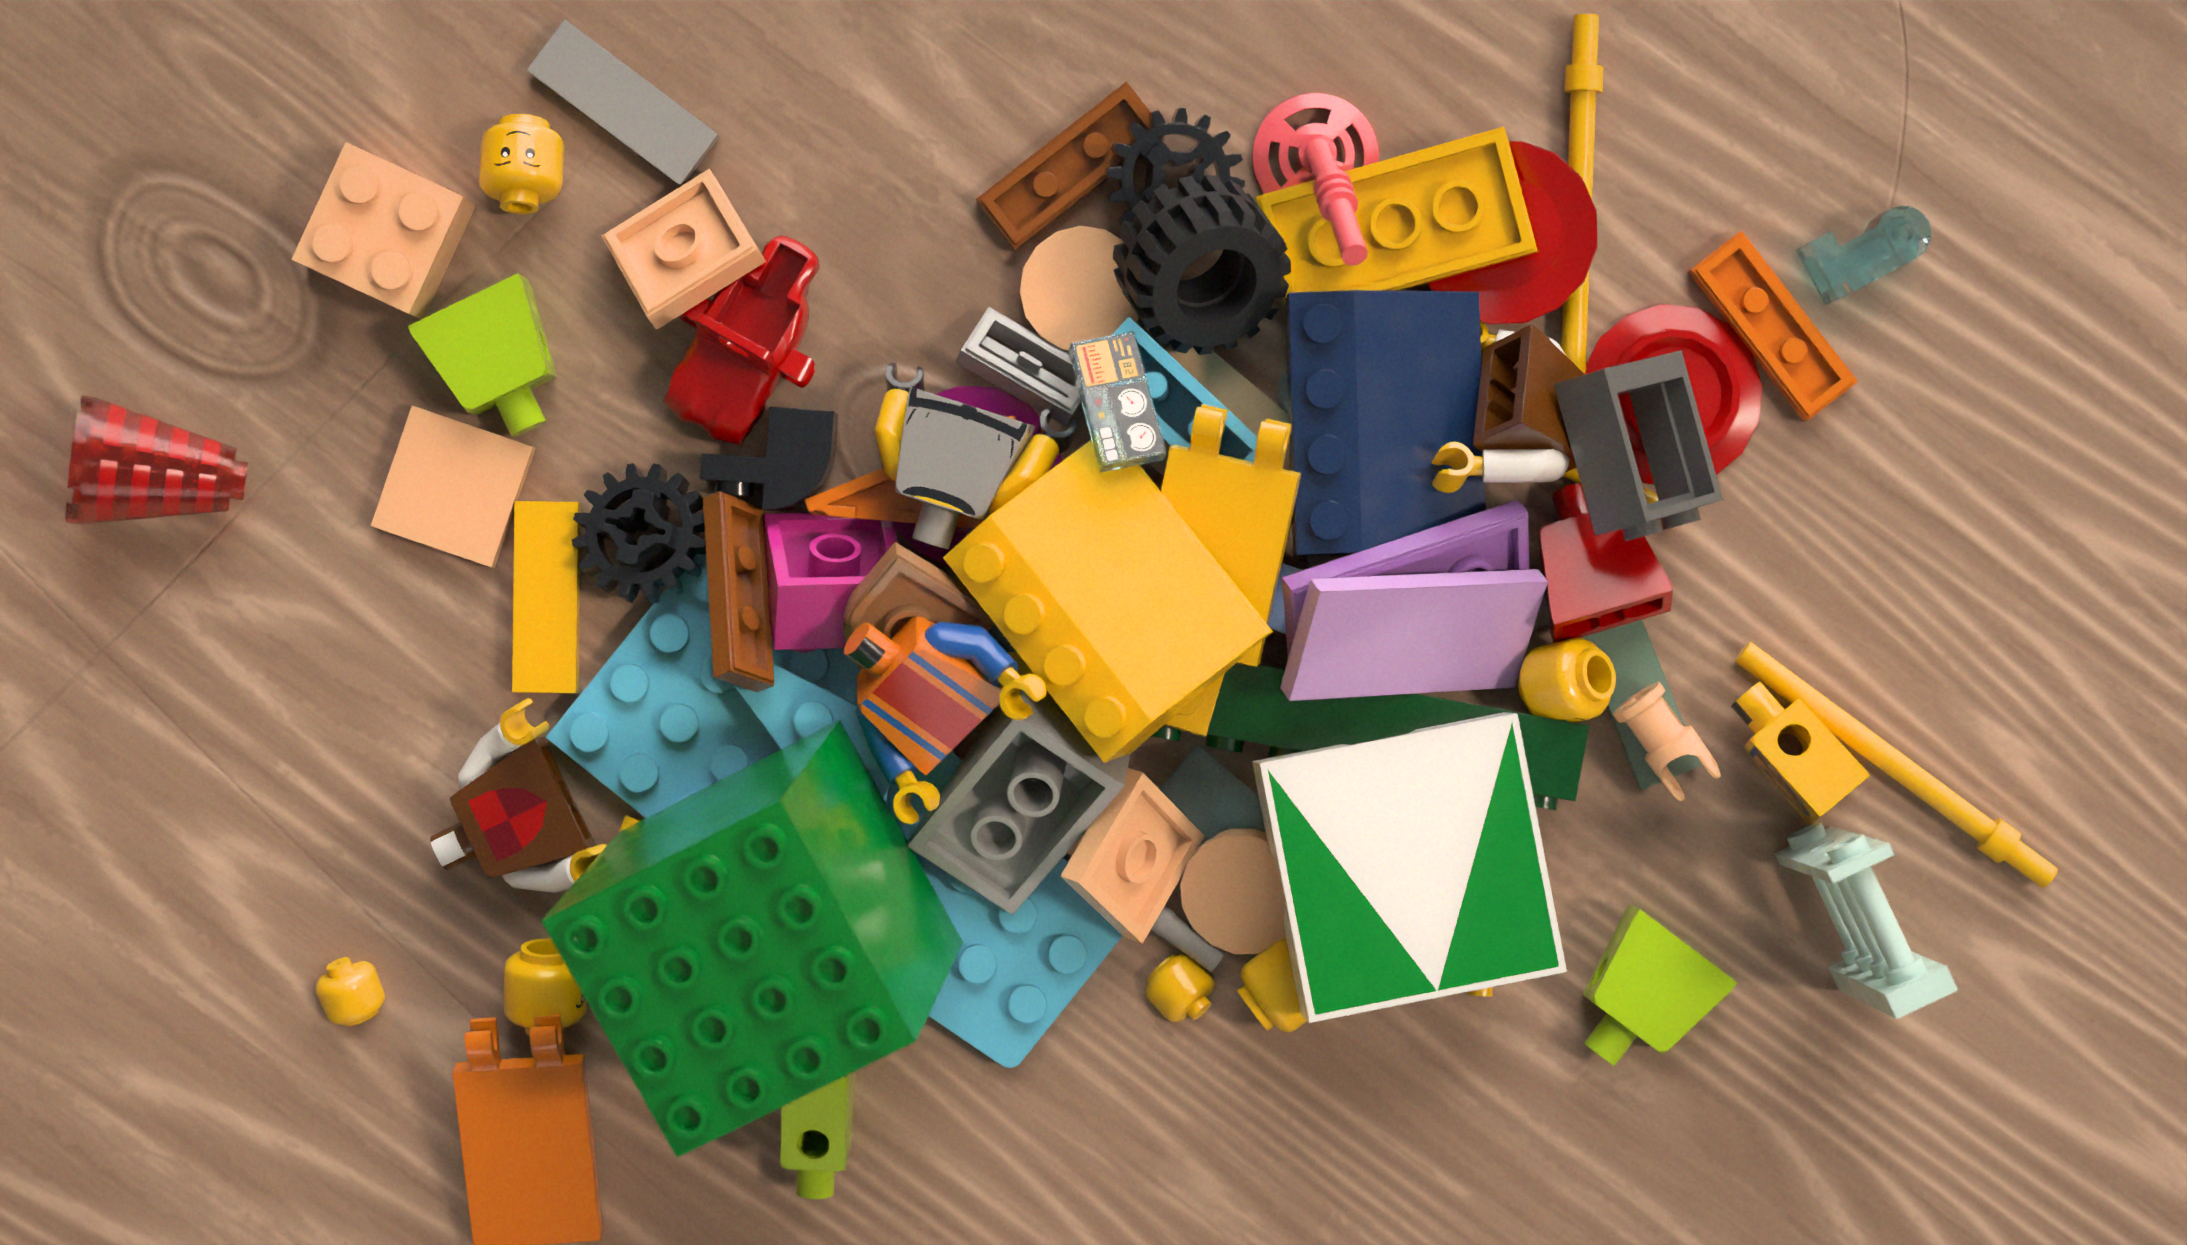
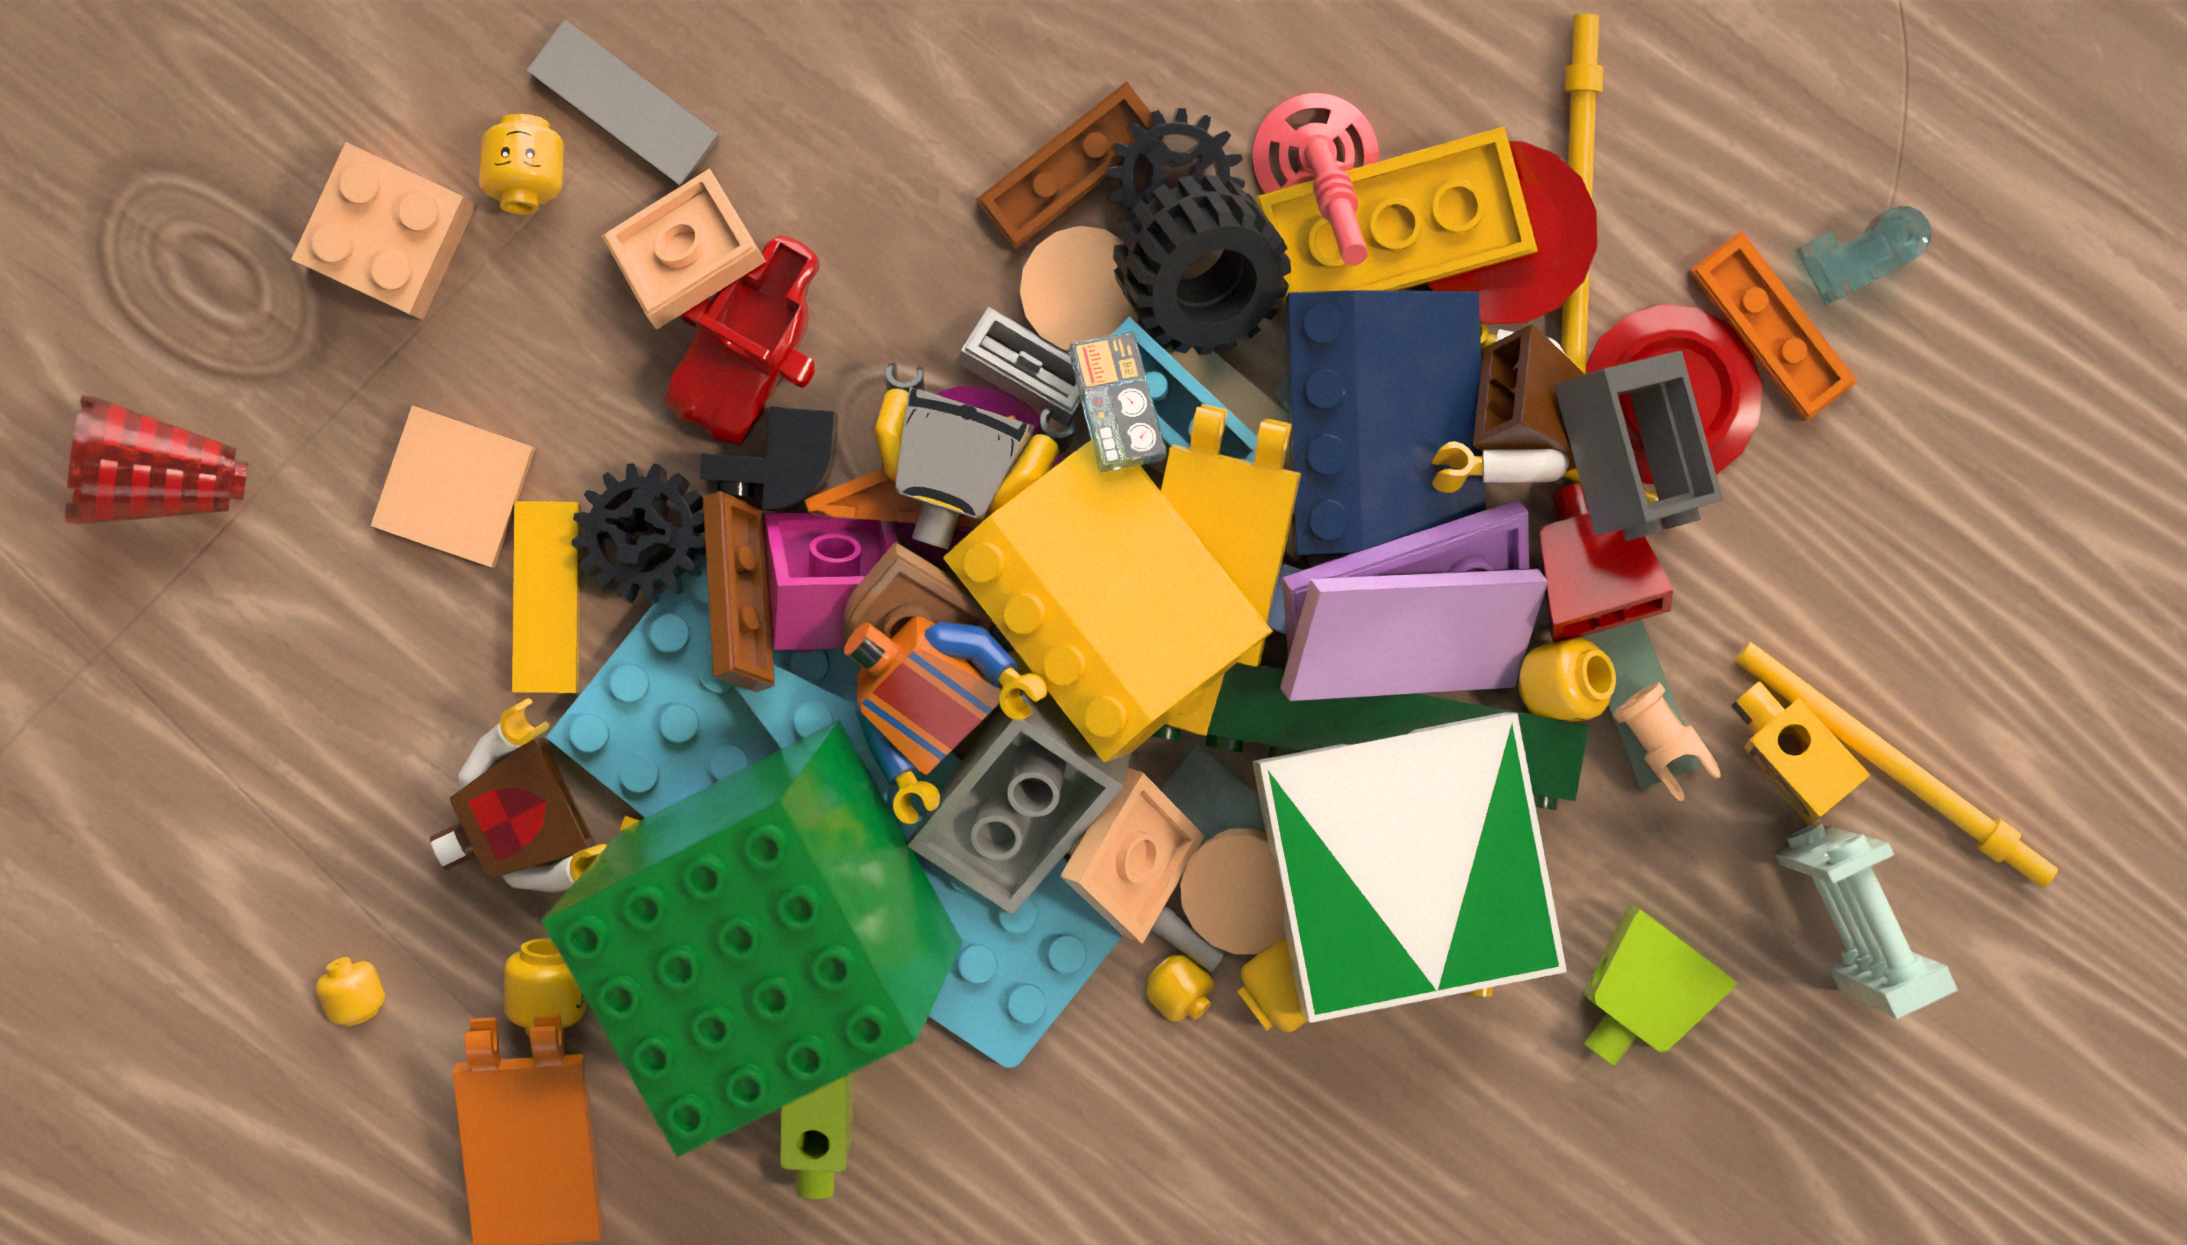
(492, 352): lime torso -> none

